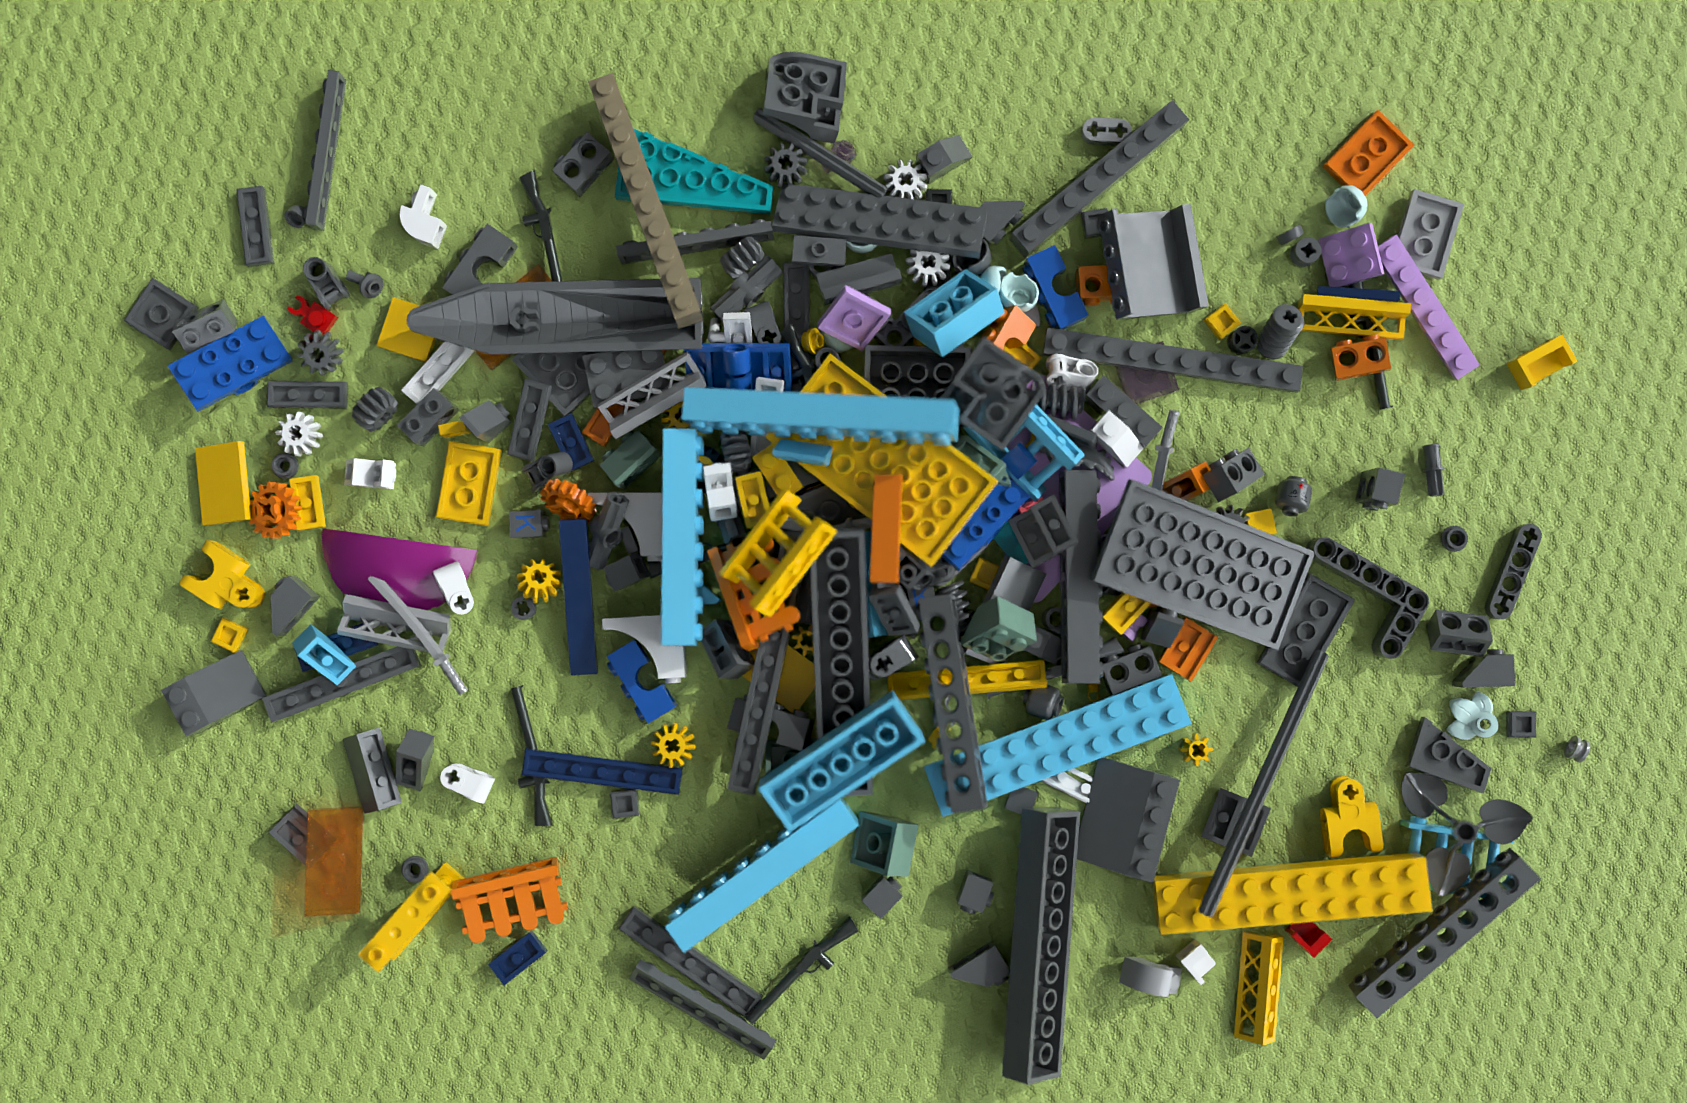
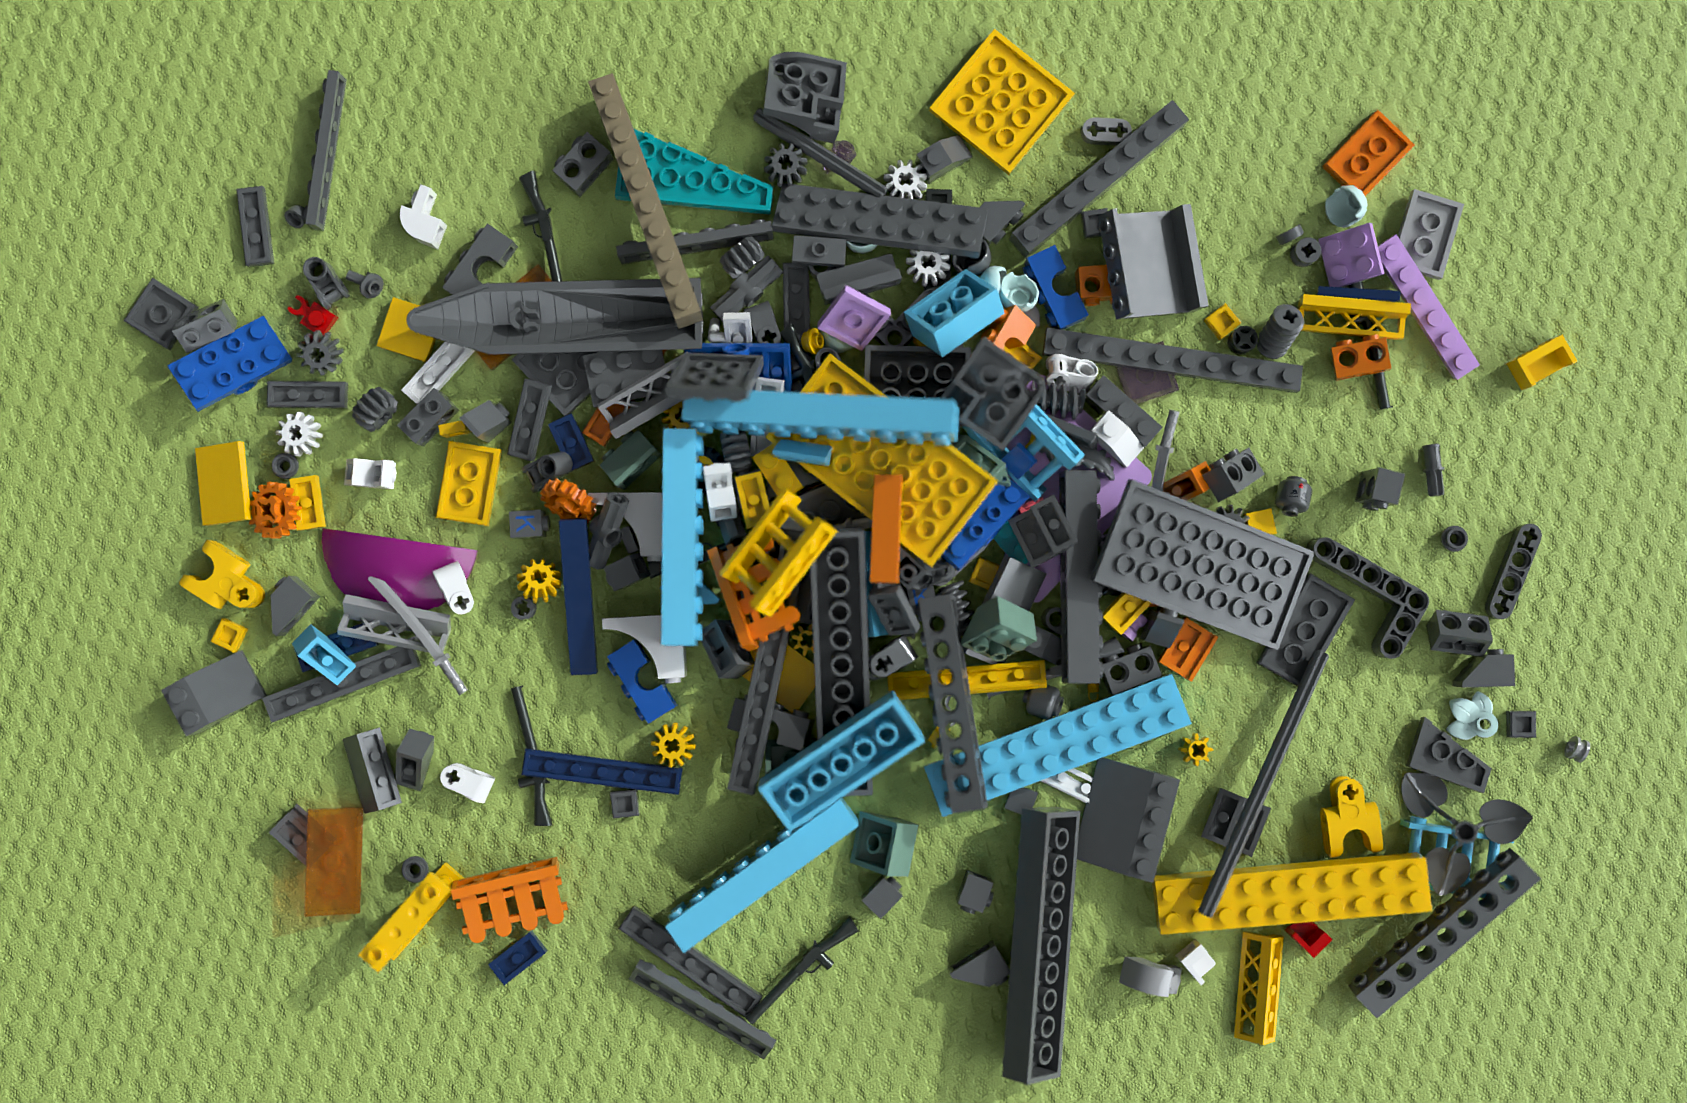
(715, 376): none -> dark grey plate
(1001, 101): none -> yellow plate

